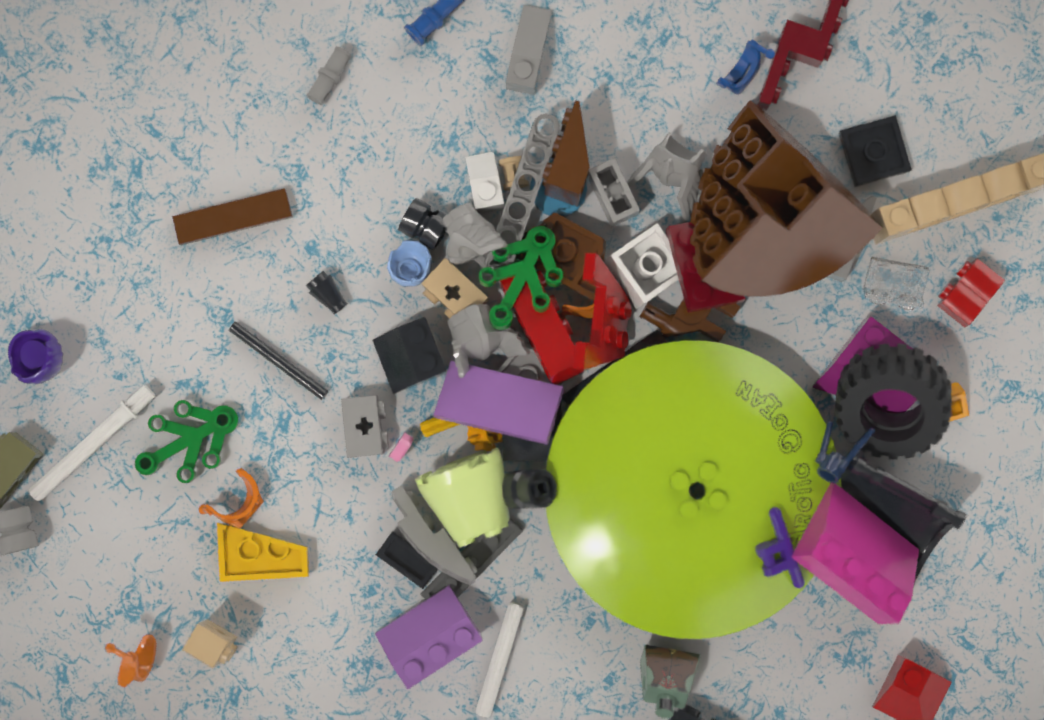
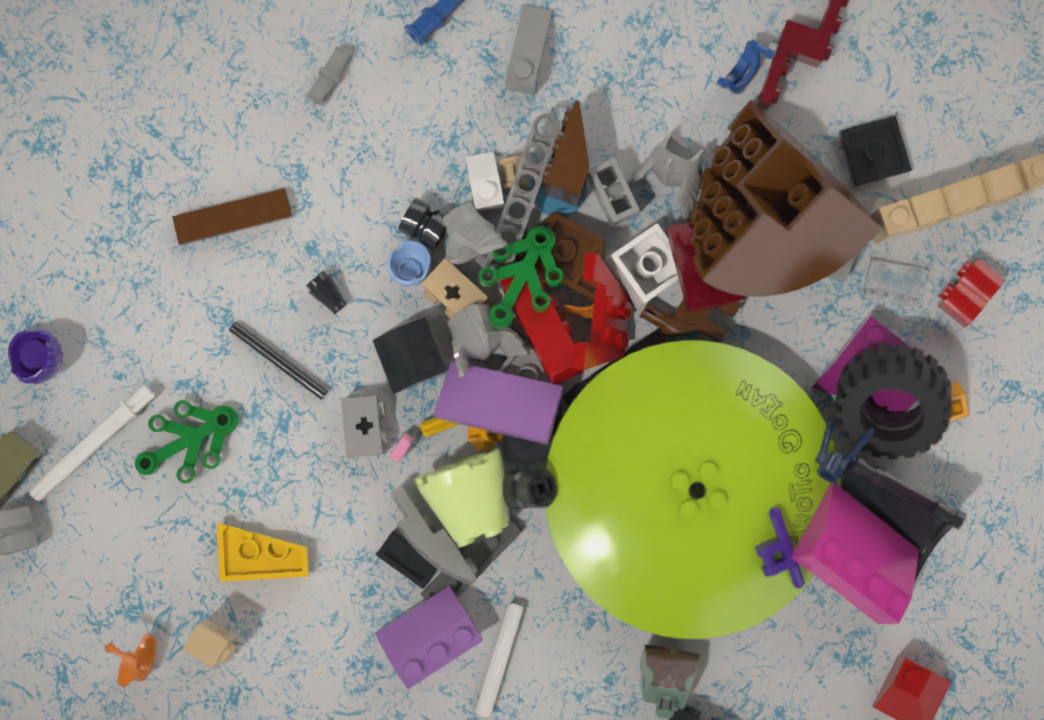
(251, 504): orange helmet -> none

